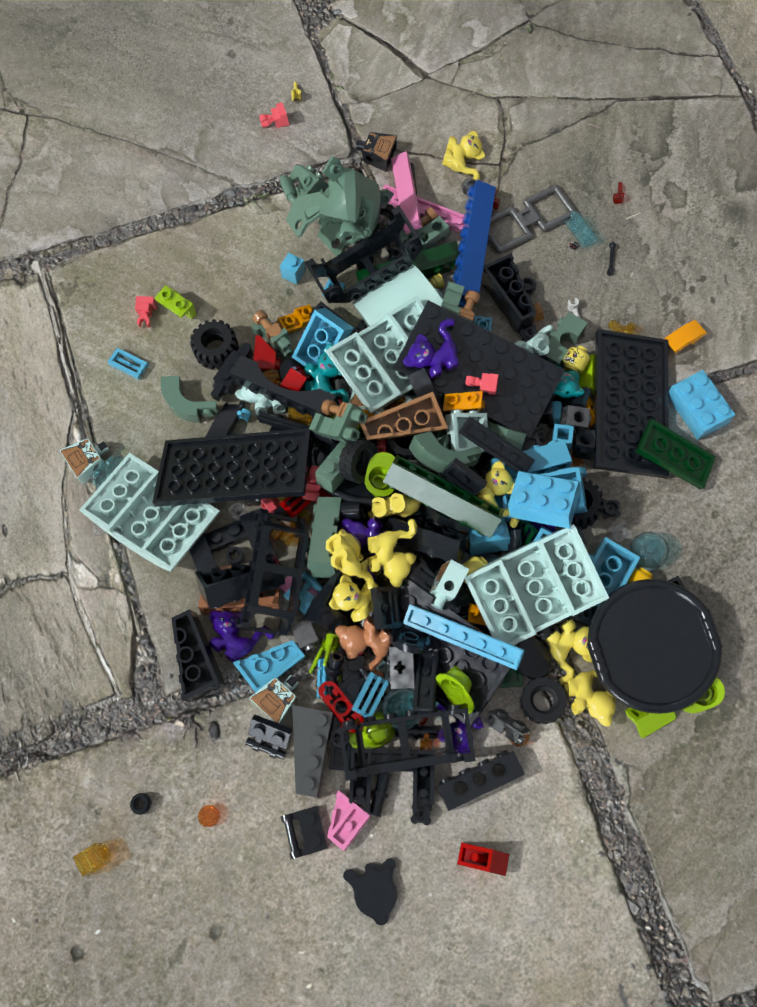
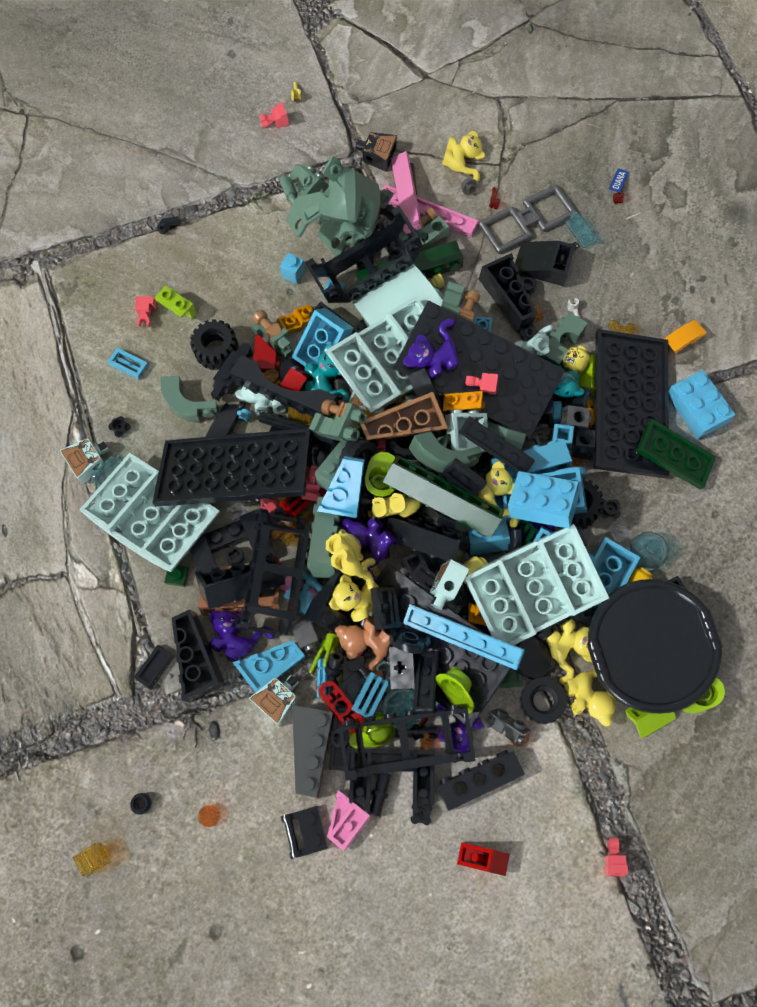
(119, 421): none -> black plate
(154, 667): none -> black tile
(165, 224): none -> black arm
(177, 576): none -> dark green plate
(270, 732): black plate -> none
(344, 491): none -> medium azure wing
(375, 890): black tile -> none
(396, 564): light yellow animal -> none
(474, 238): blue brick -> none
(545, 260): none -> black slope
(610, 270): black hinge -> none
(614, 863): none -> coral piece
(618, 180): none -> blue sticker

